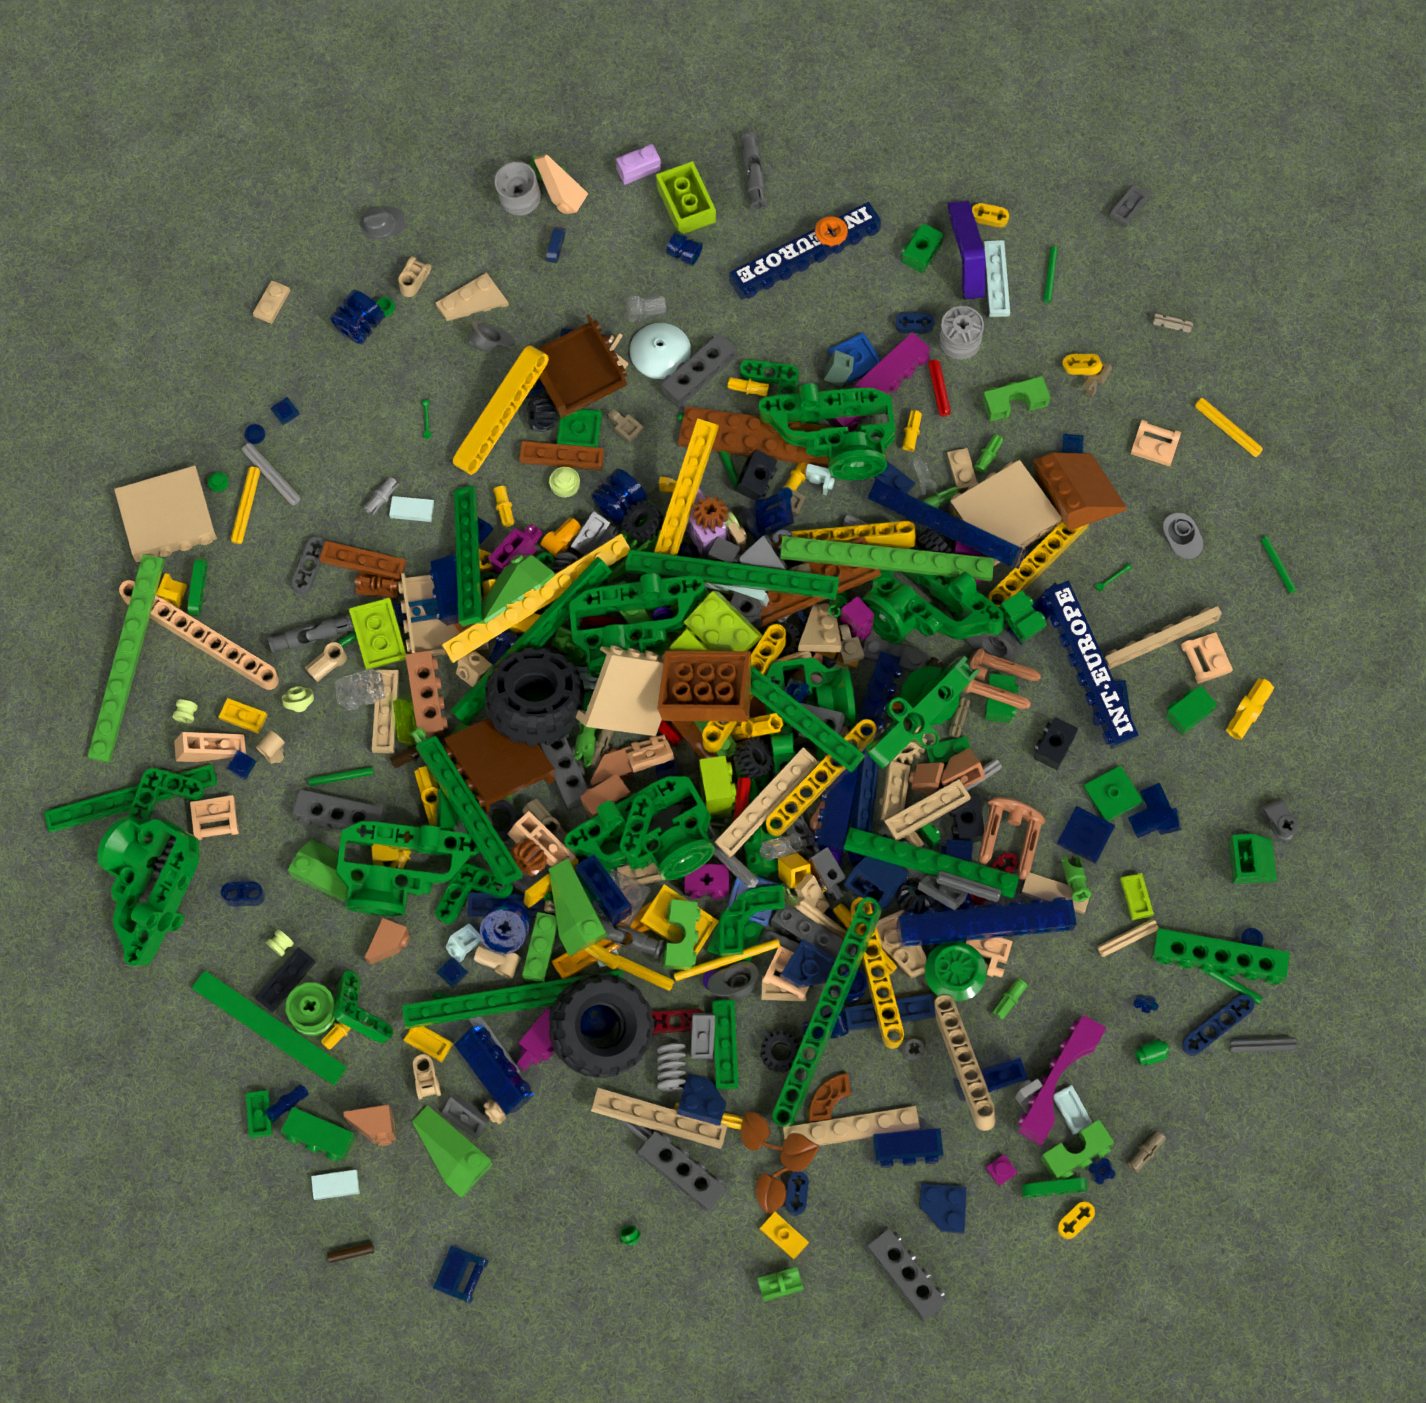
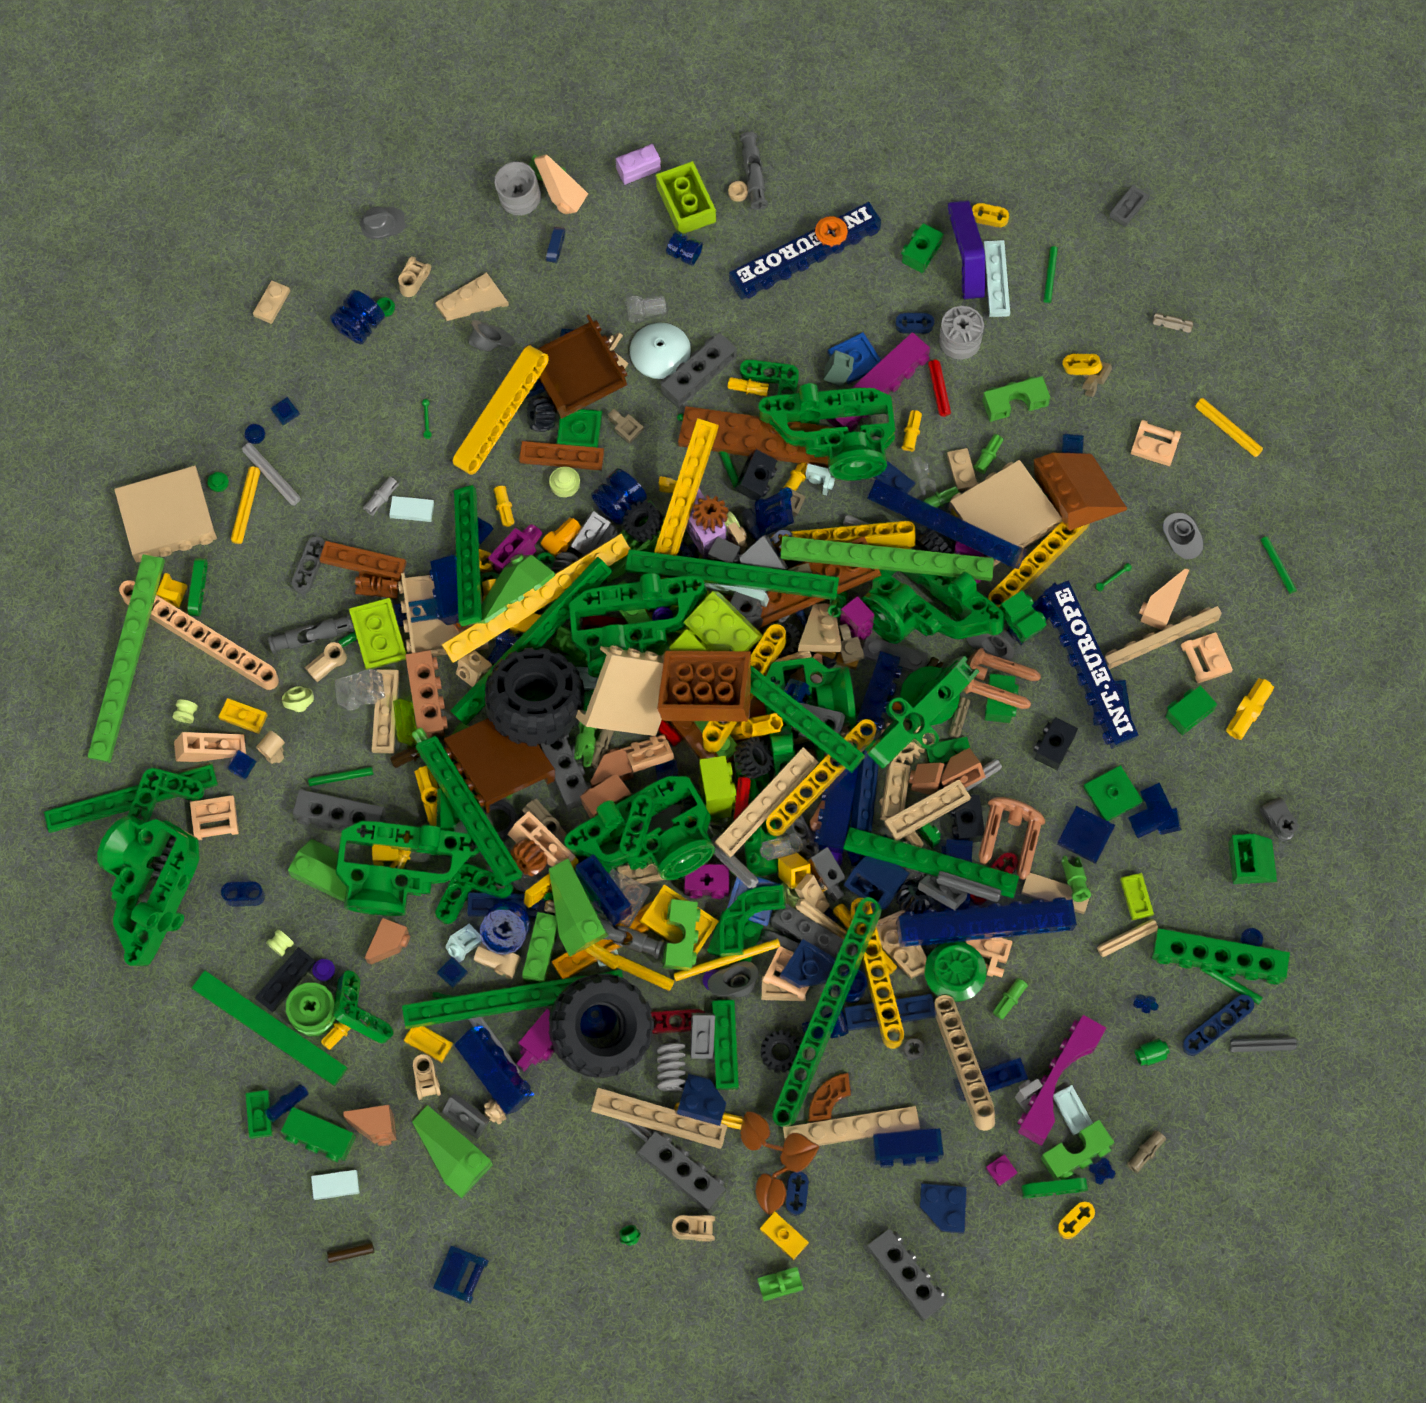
(323, 970): none -> dark purple plate
(695, 1228): none -> tan piece
(738, 191): none -> tan tile
(1161, 603): none -> light nougat slope

